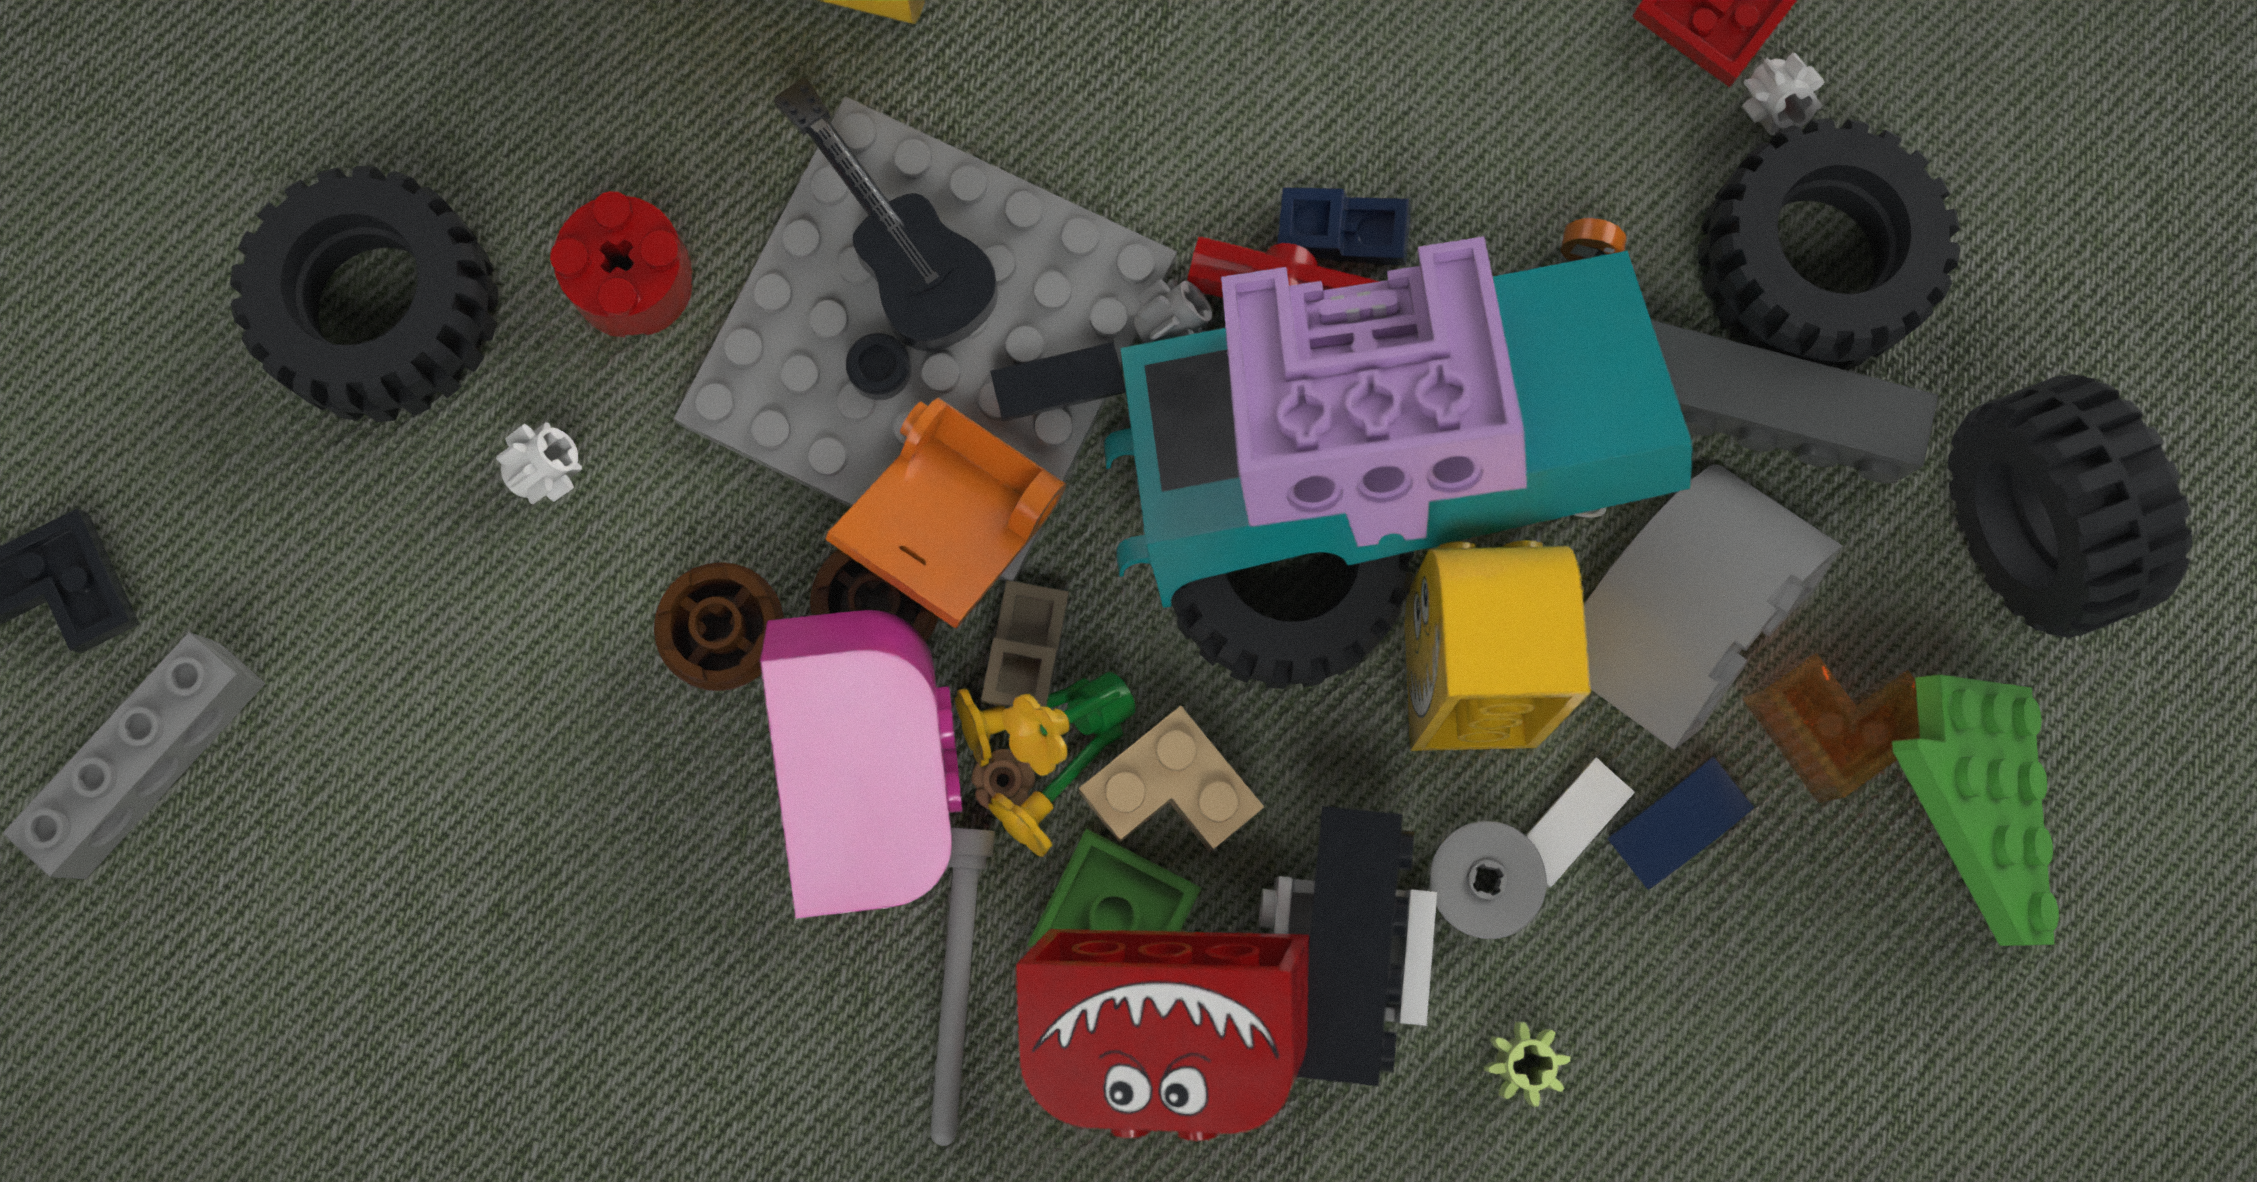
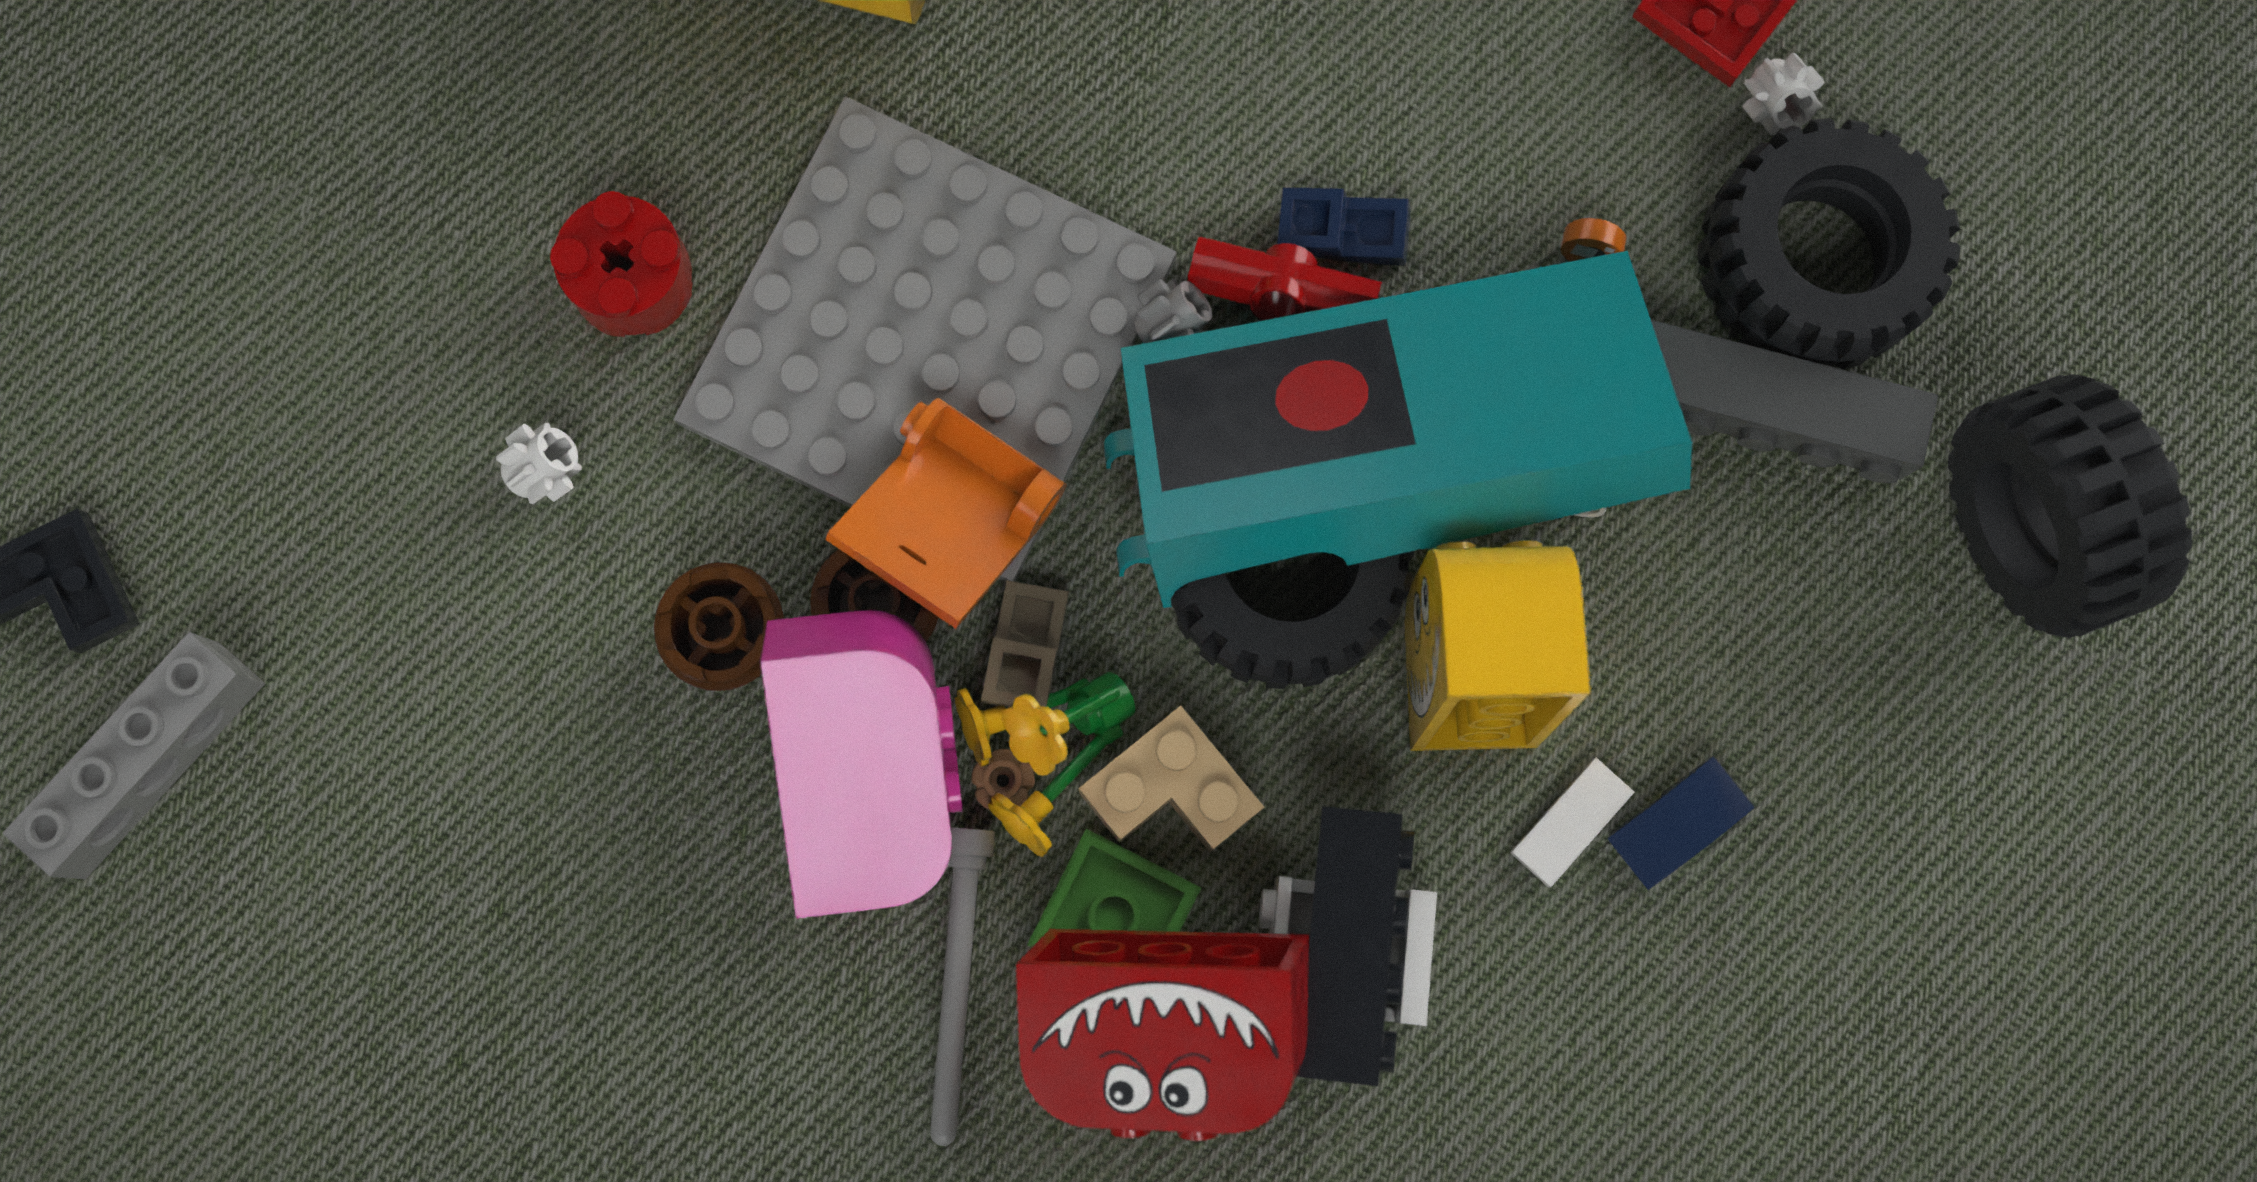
(310, 240): black tyre -> none
(878, 366): black tile -> none
(928, 277): black piece -> none
(1058, 381): black piece -> none
(1372, 393): lavender piece -> none
(1517, 889): light grey piece -> none
(1540, 1076): yellowish green gear -> none
(1694, 595): light grey panel -> none
(1828, 736): clear orange brick -> none
(1985, 798): bright green wing -> none

